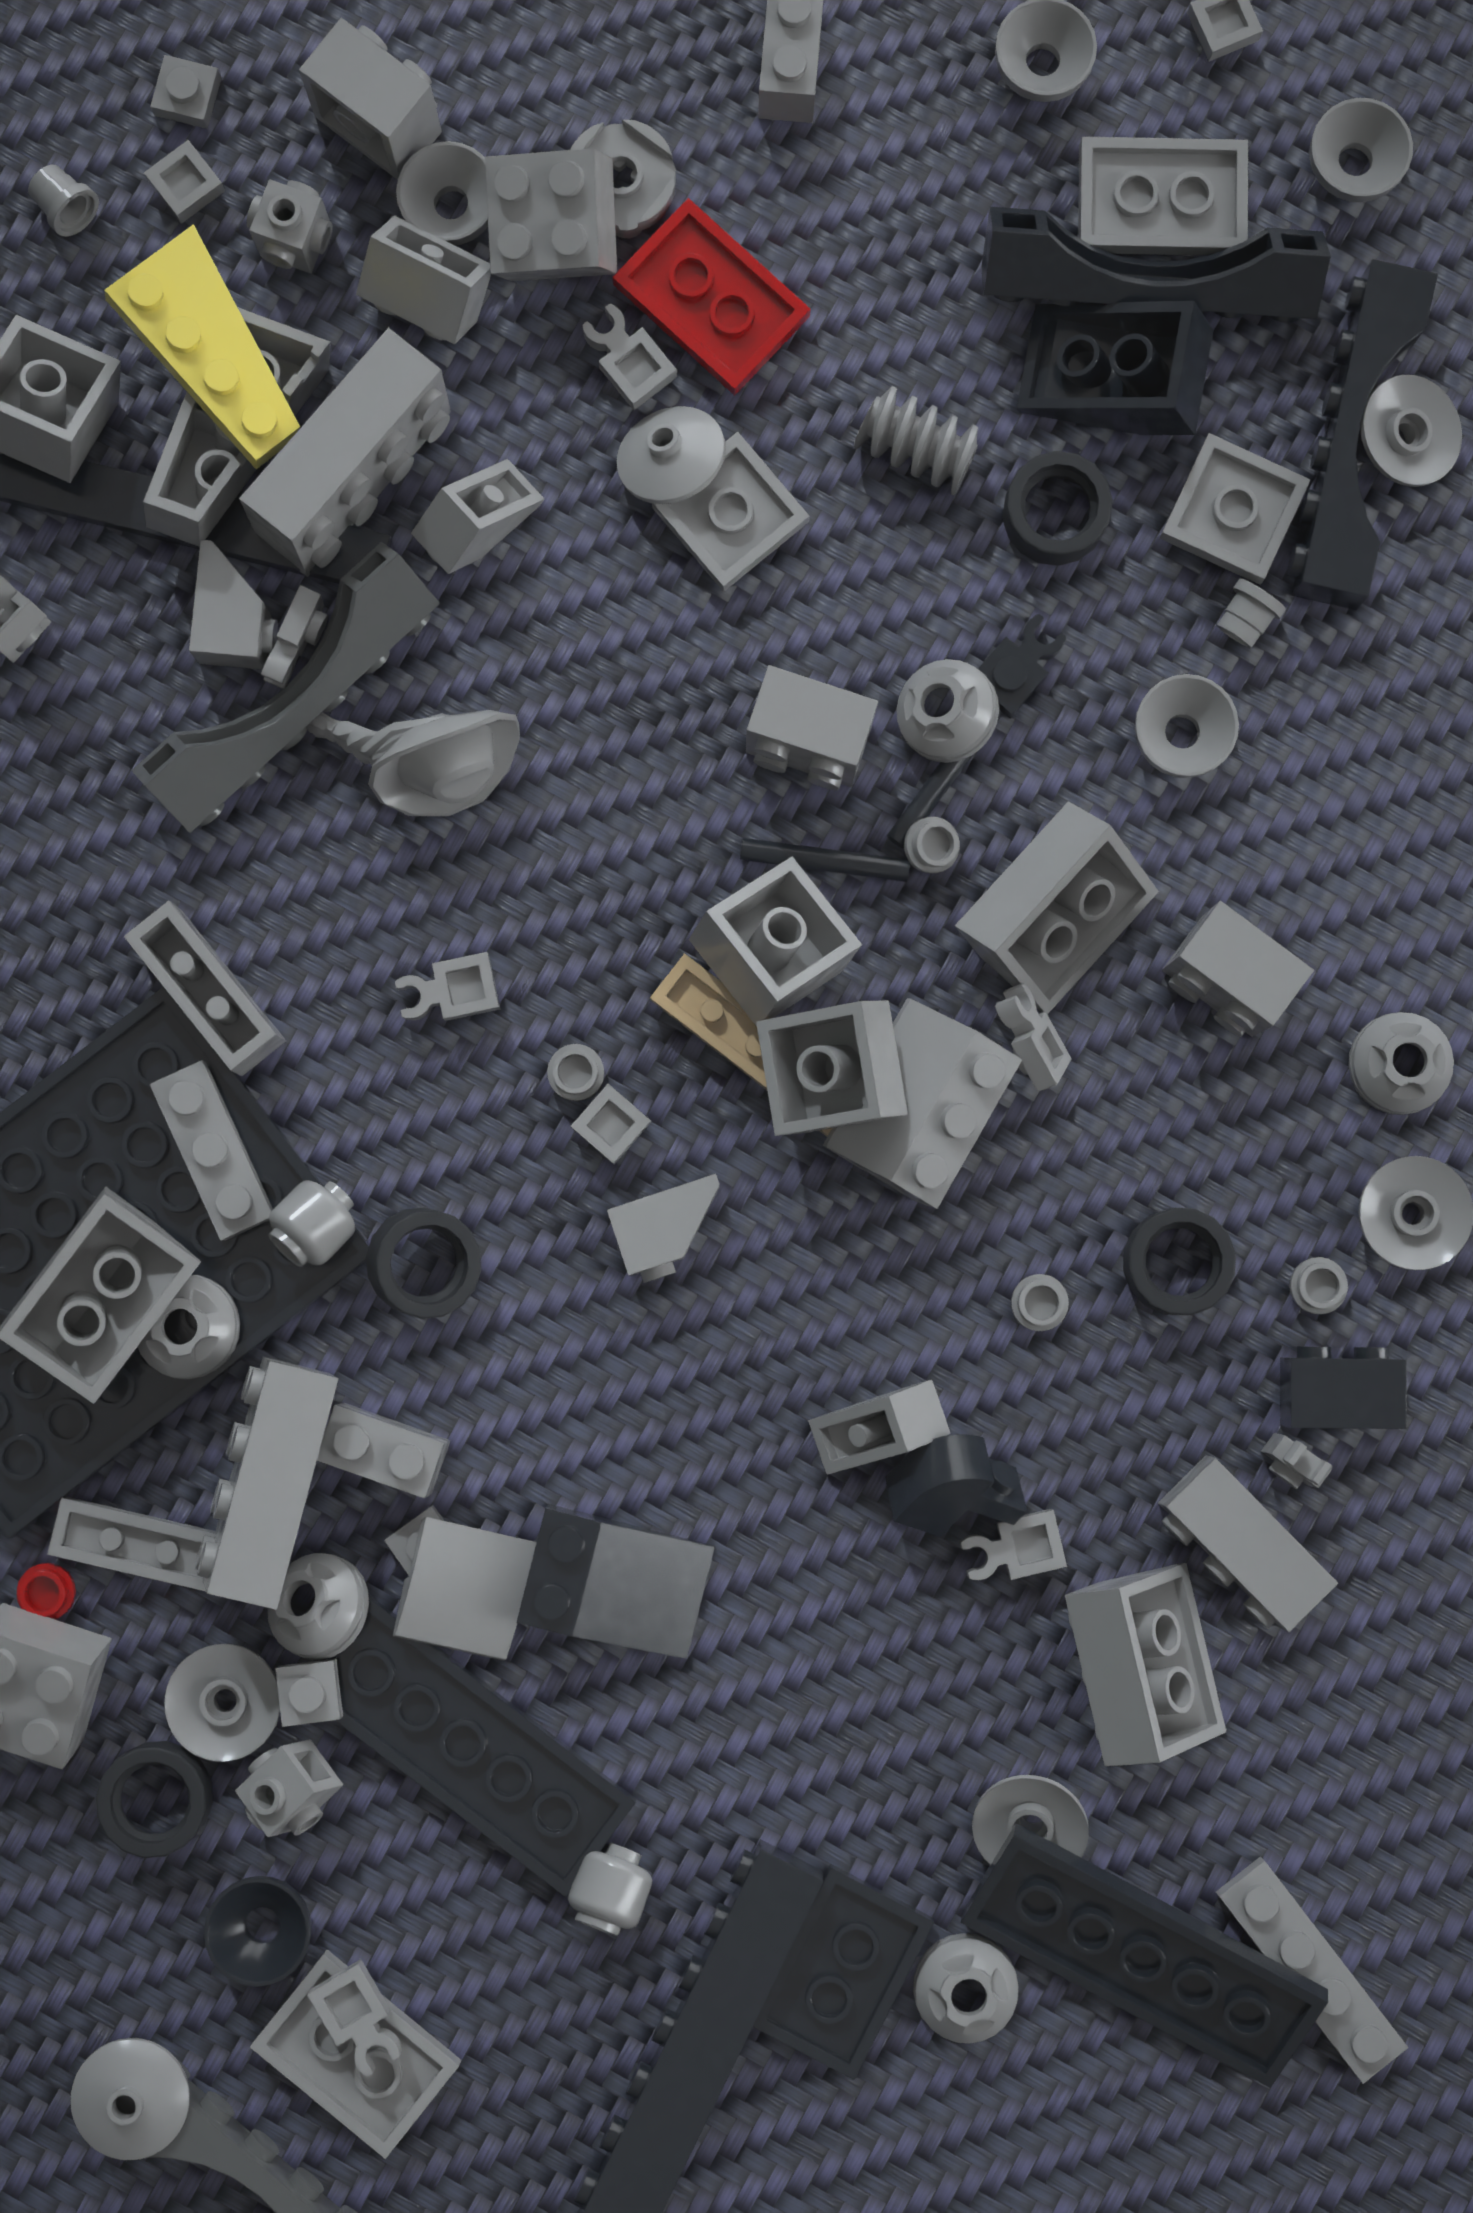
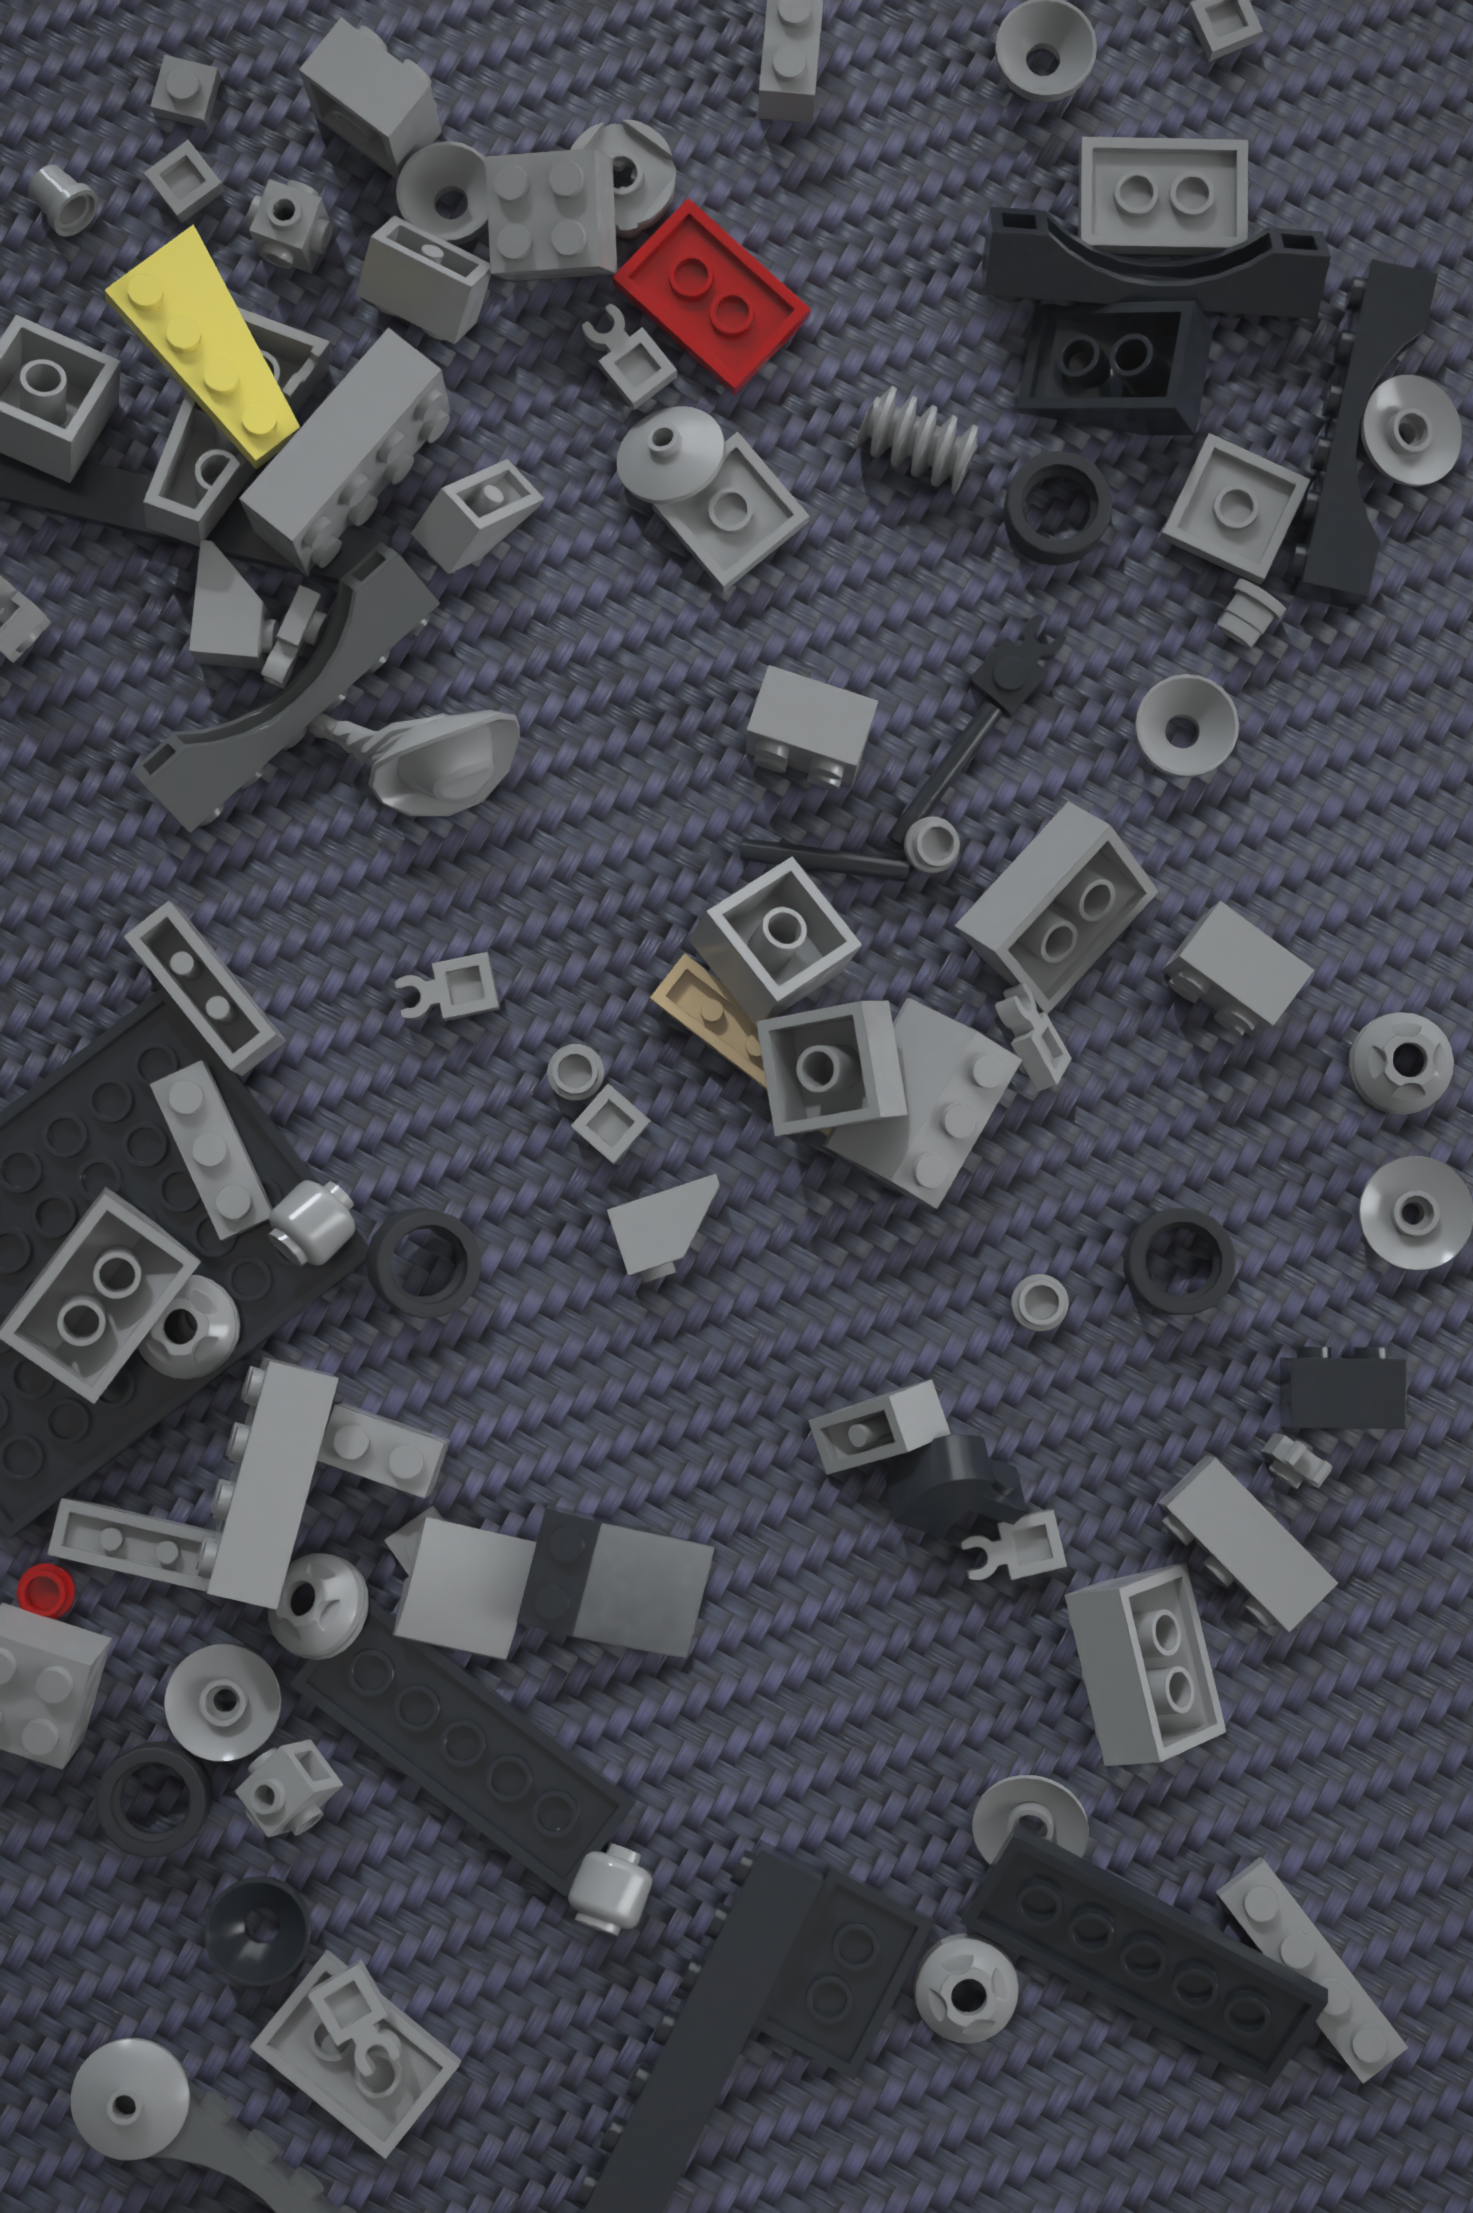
(309, 1692): light grey plate -> none
(964, 727): light grey piece -> none
(1318, 1285): light grey plate -> none
(1374, 131): light grey piece -> none

